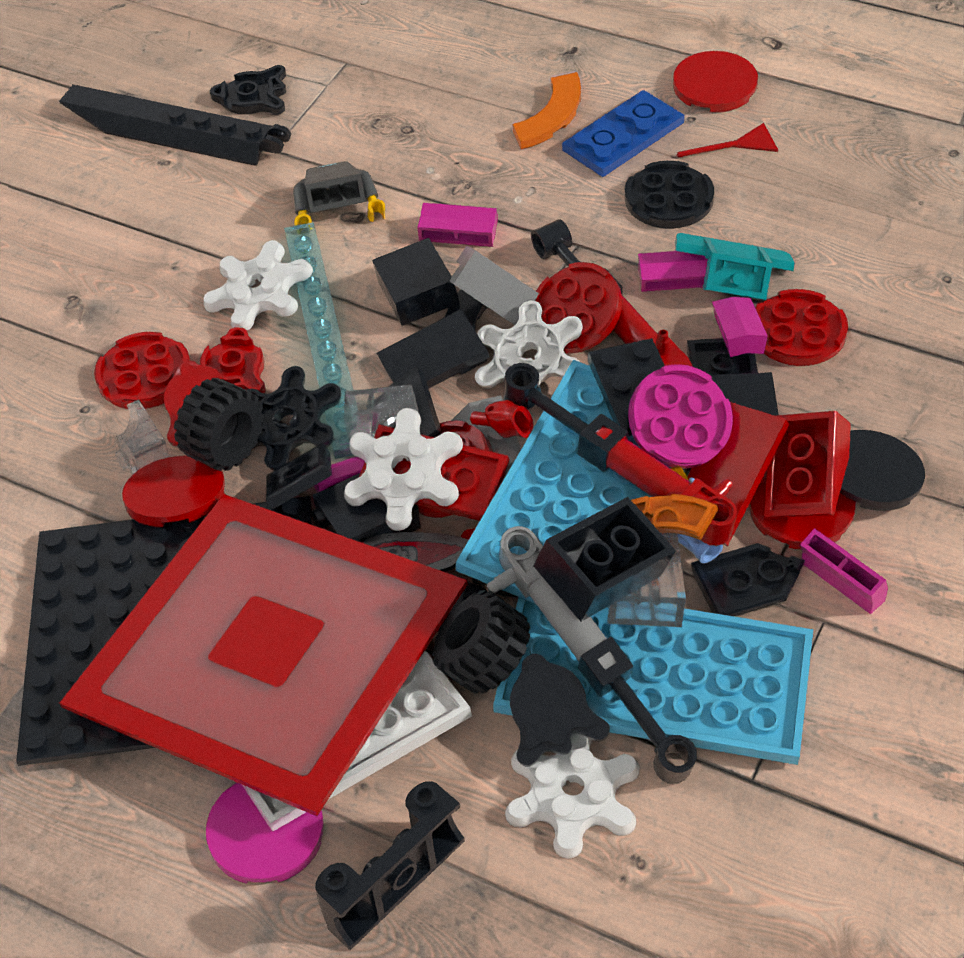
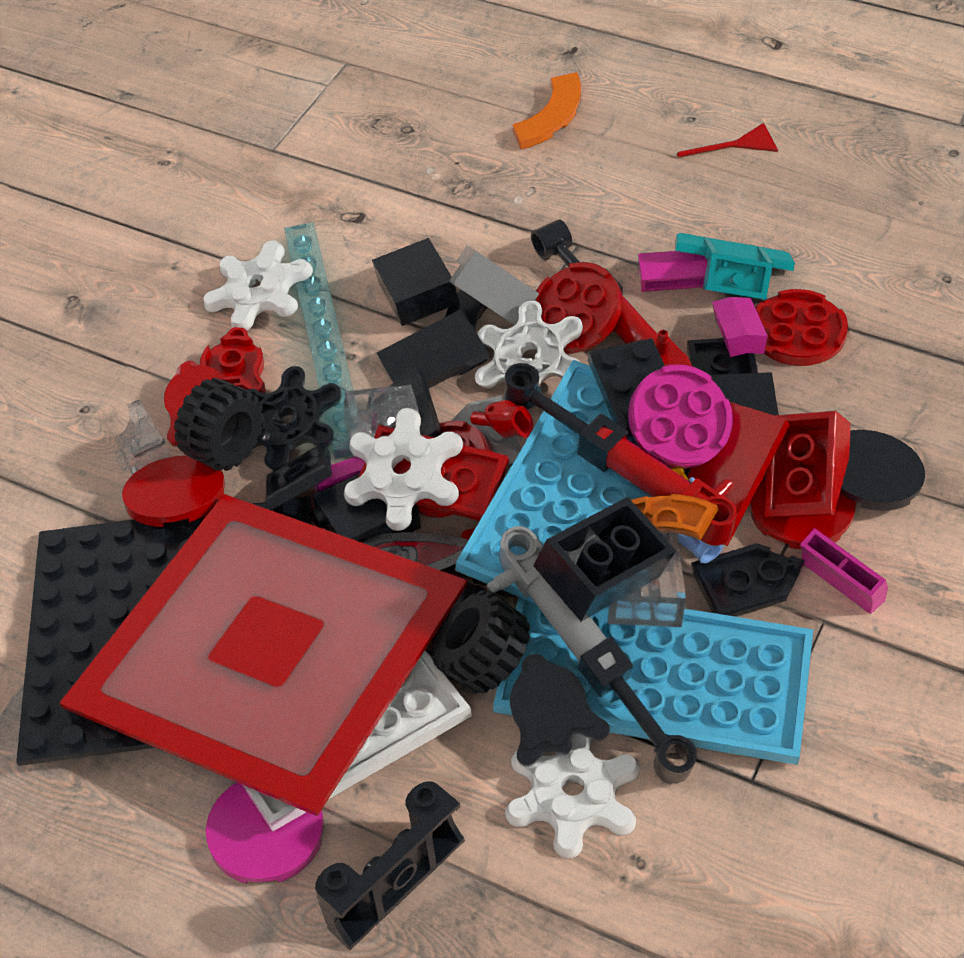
(139, 369): red tile -> none
(175, 125): black hinge -> none
(253, 92): black tile -> none
(335, 187): dark grey torso -> none
(458, 224): dark pink piece -> none
(623, 133): blue piece -> none
(669, 195): black tile -> none
(715, 80): red tile -> none

